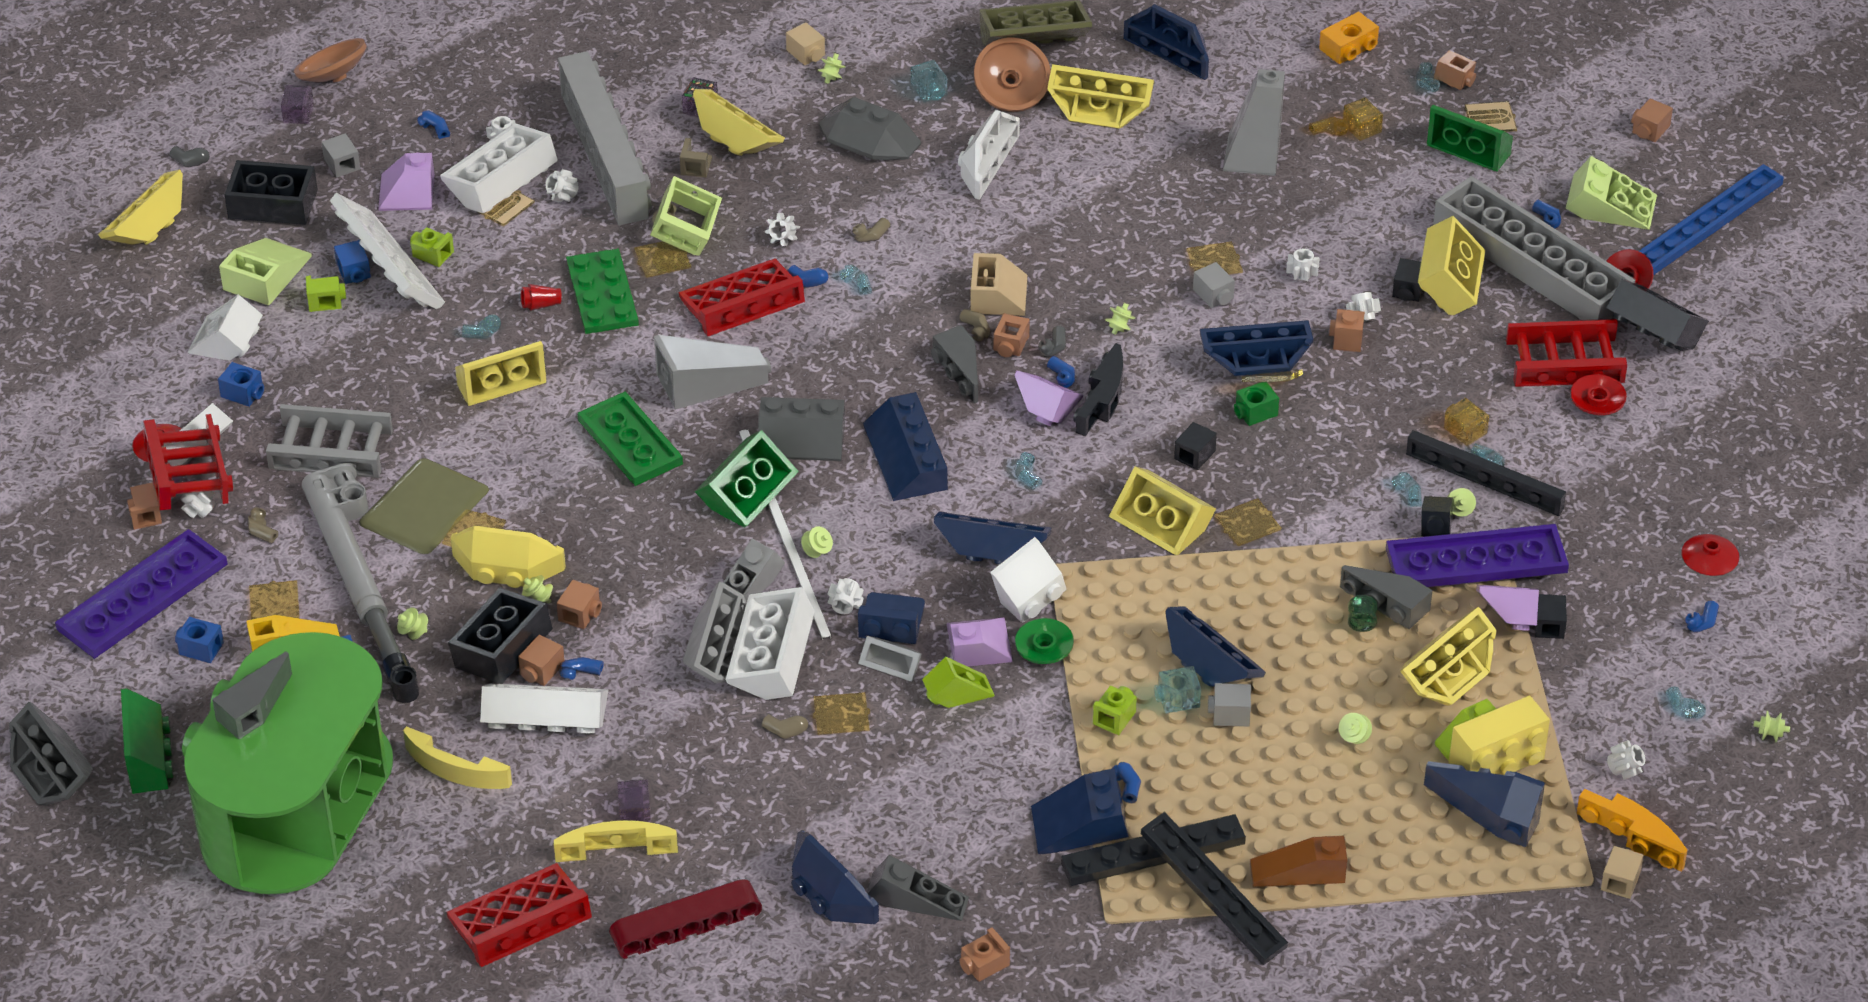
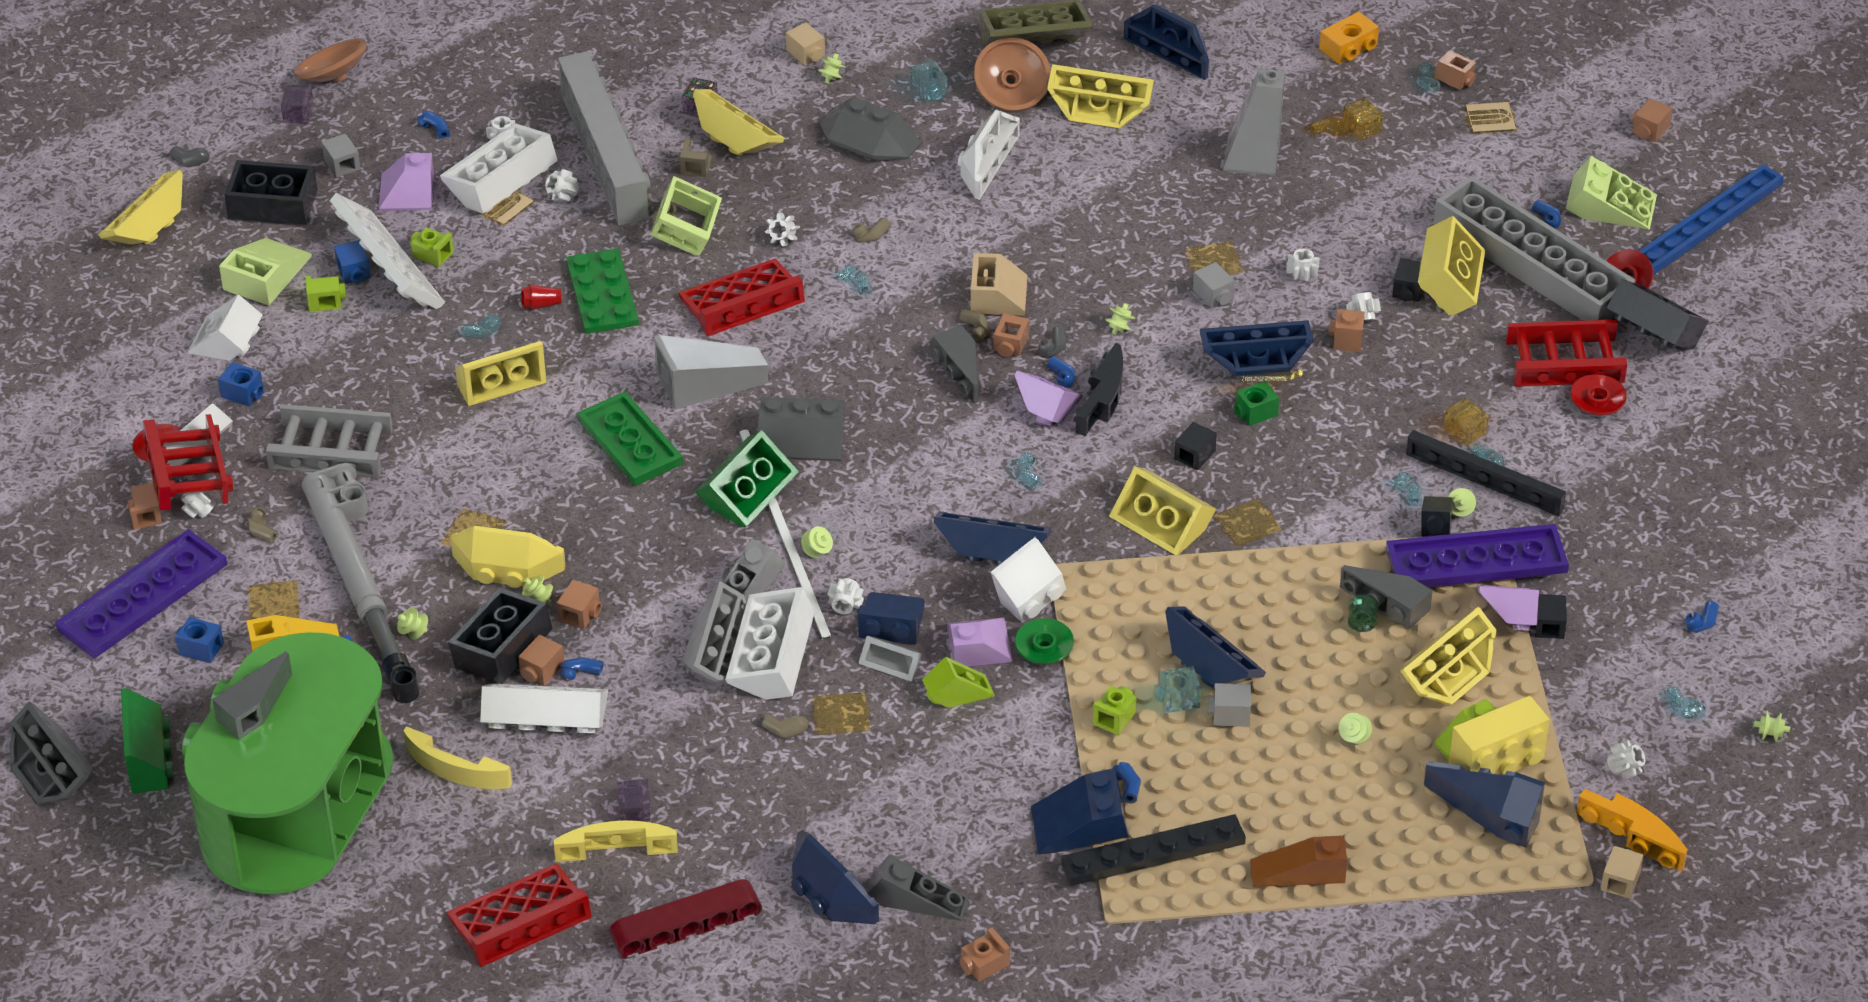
(423, 505): olive piece -> none
(661, 258): clear yellow piece -> none
(810, 277): blue arm -> none
(906, 448): dark blue slope -> none
(1214, 888): black plate -> none
(1468, 138): green slope -> none
(1710, 554): red dish -> none

